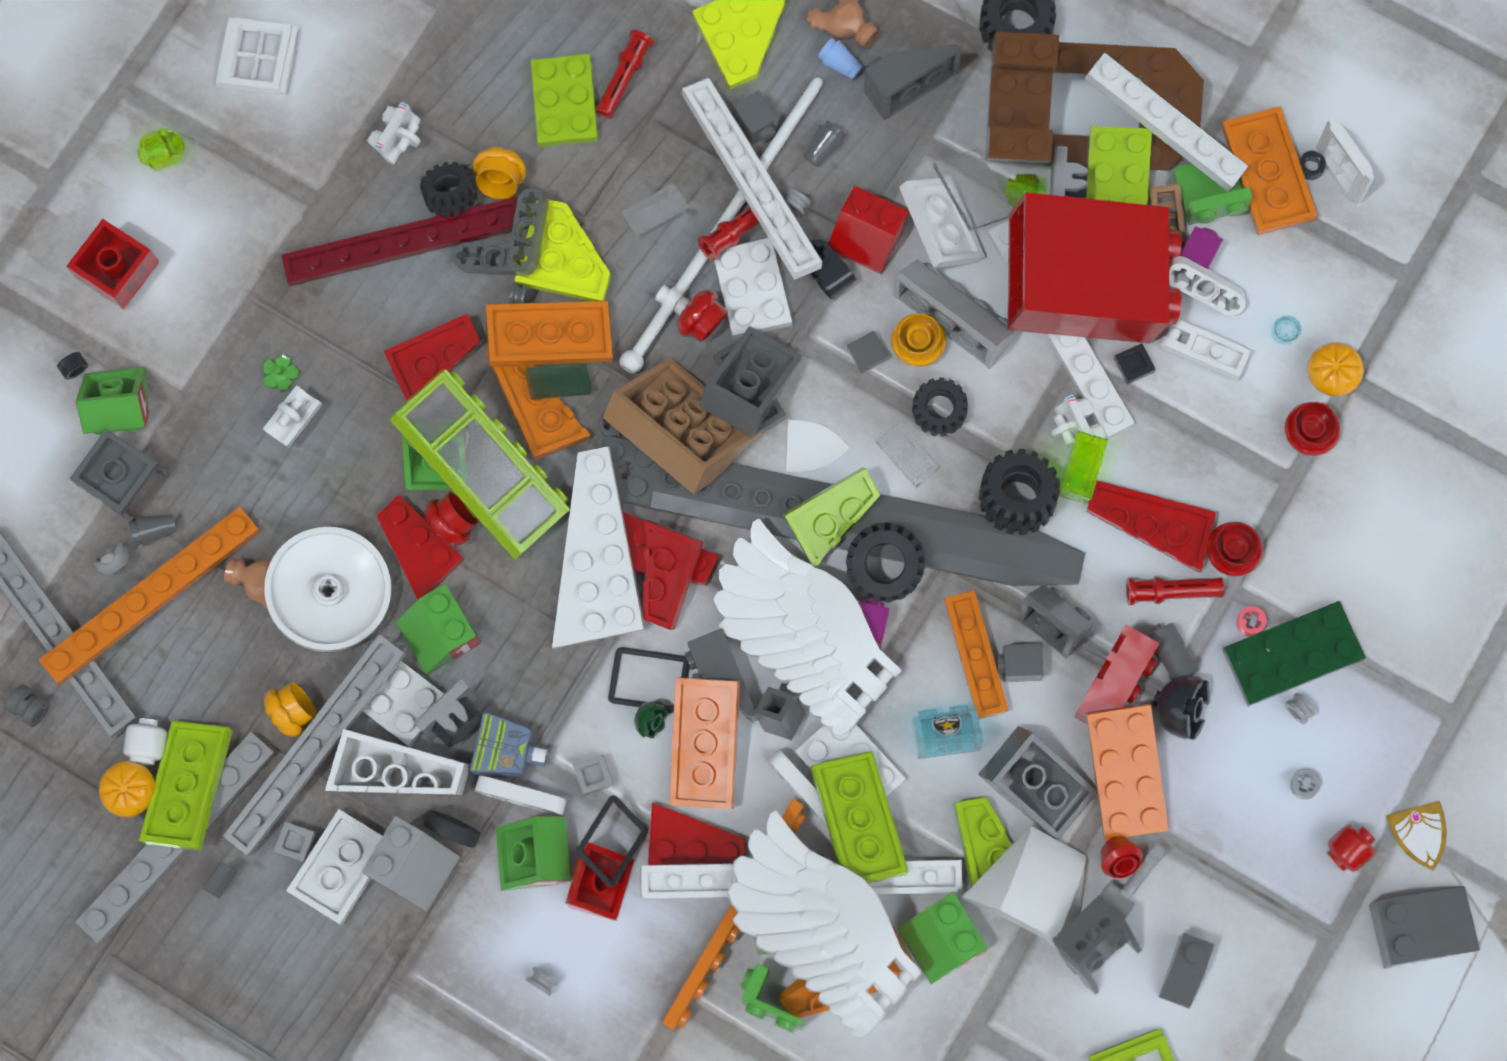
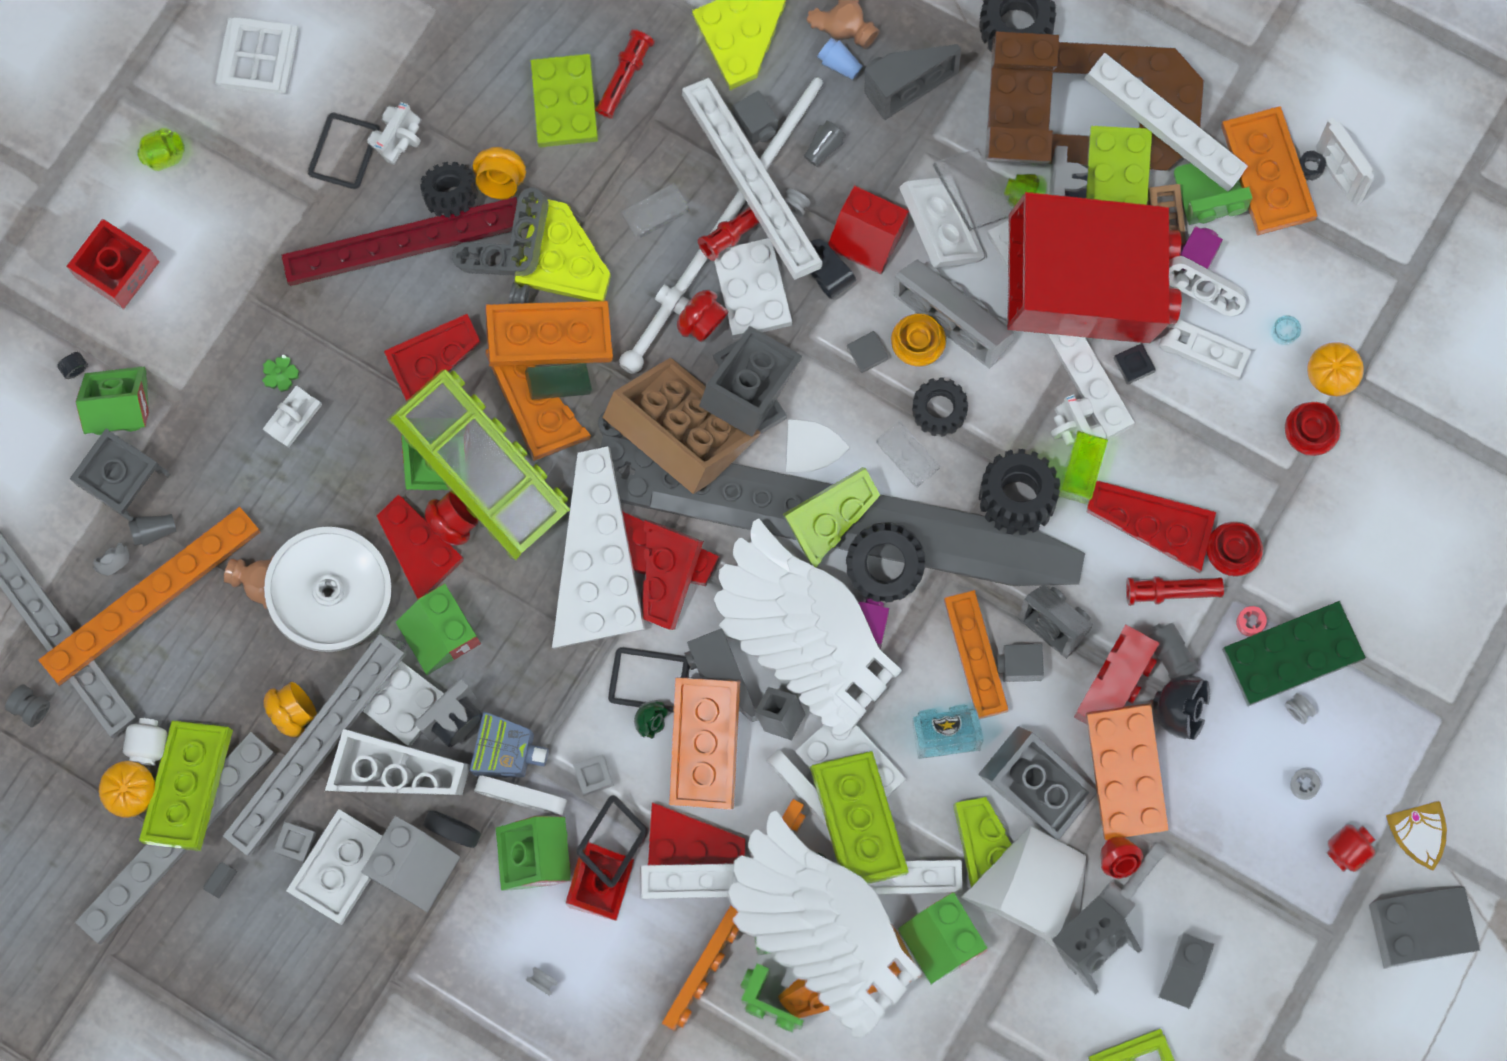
(330, 117): none -> black piece

